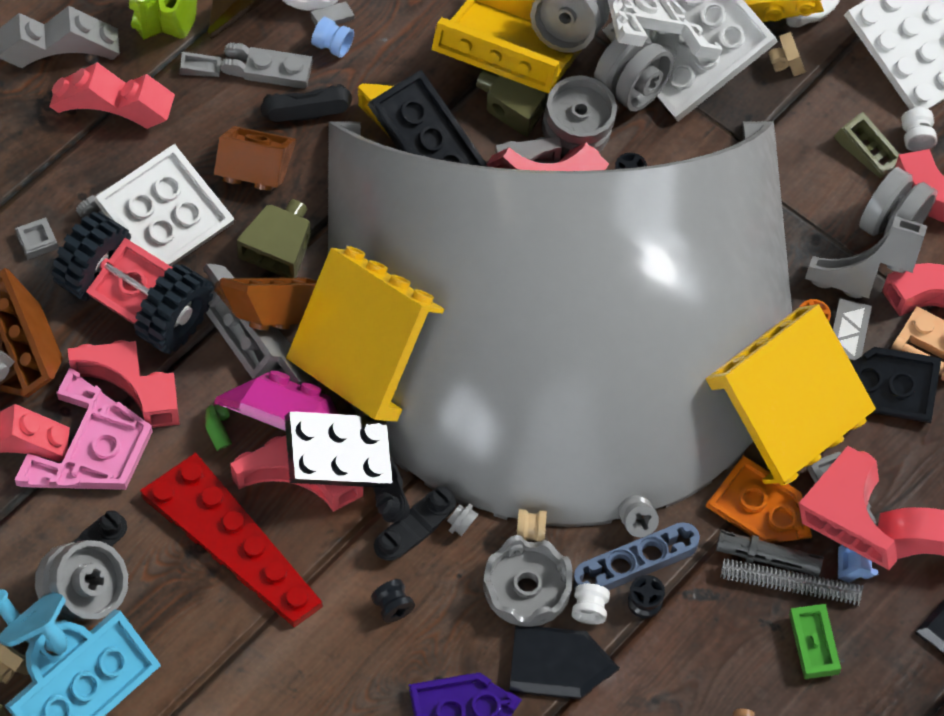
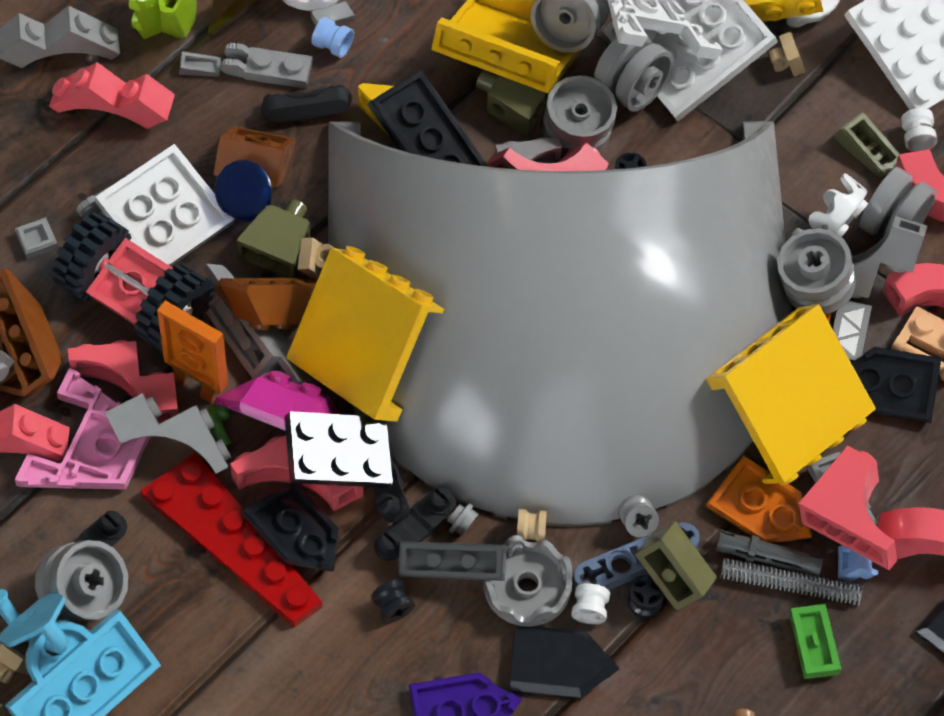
(139, 419): none -> light grey arch
(193, 350): none -> orange tile
(243, 190): none -> clear blue piece
(295, 528): none -> black tile
(312, 257): none -> tan tile
(452, 560): none -> dark grey tile
(676, 566): none -> olive brick
(817, 270): none -> light grey wheel
(841, 207): none -> white plate

